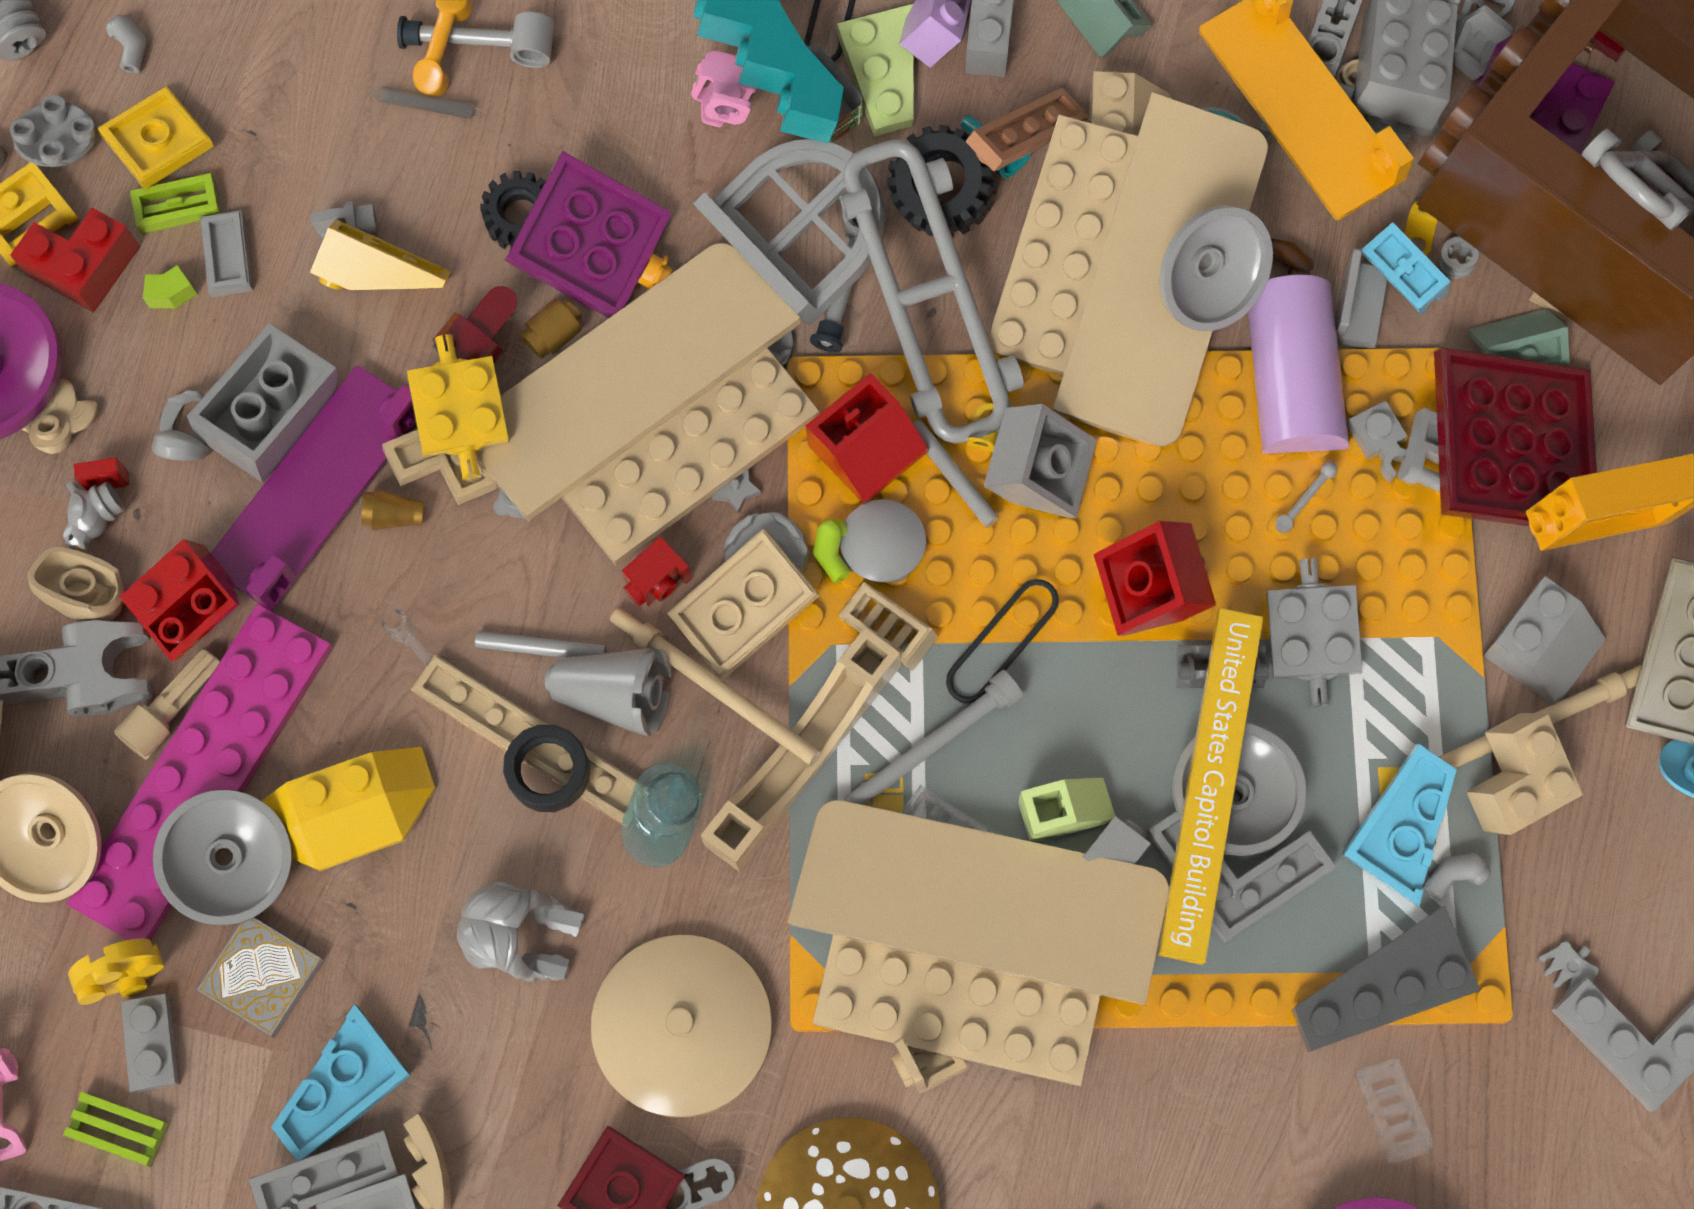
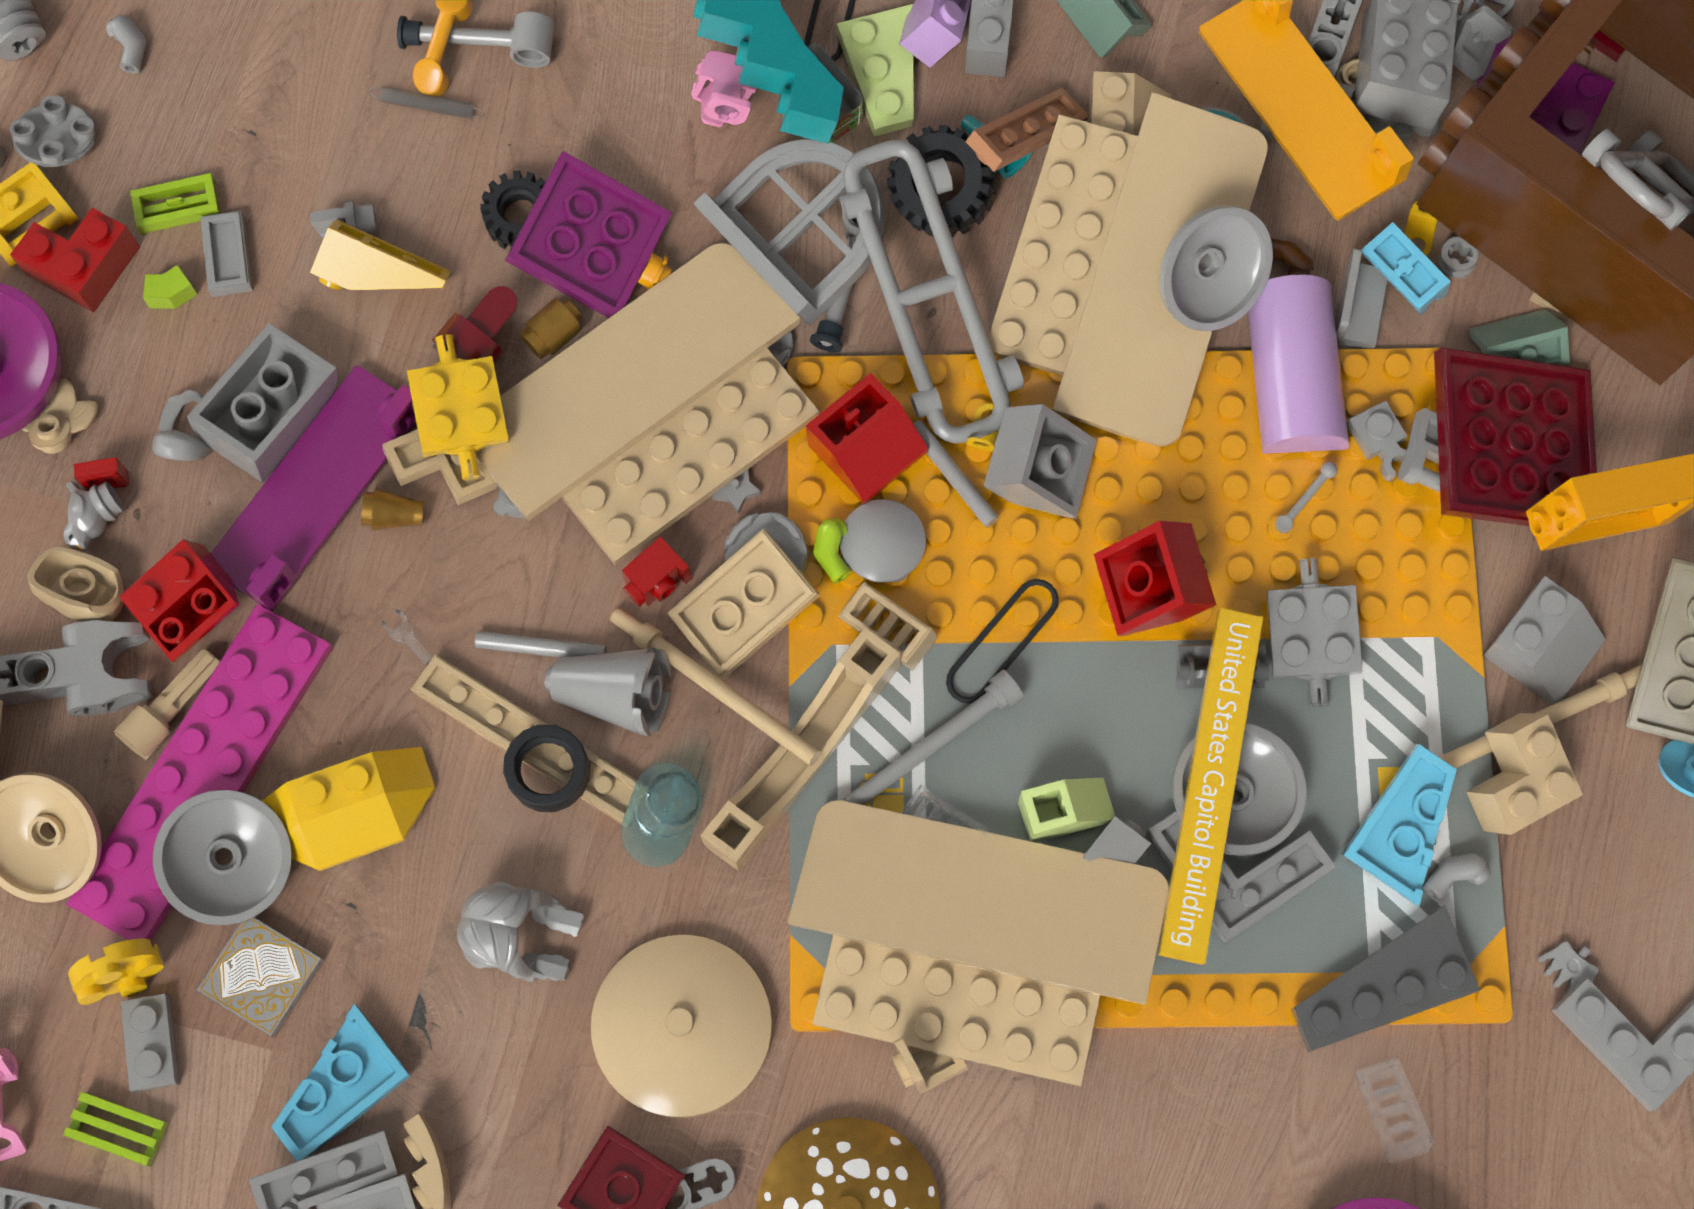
(155, 137): yellow plate -> none

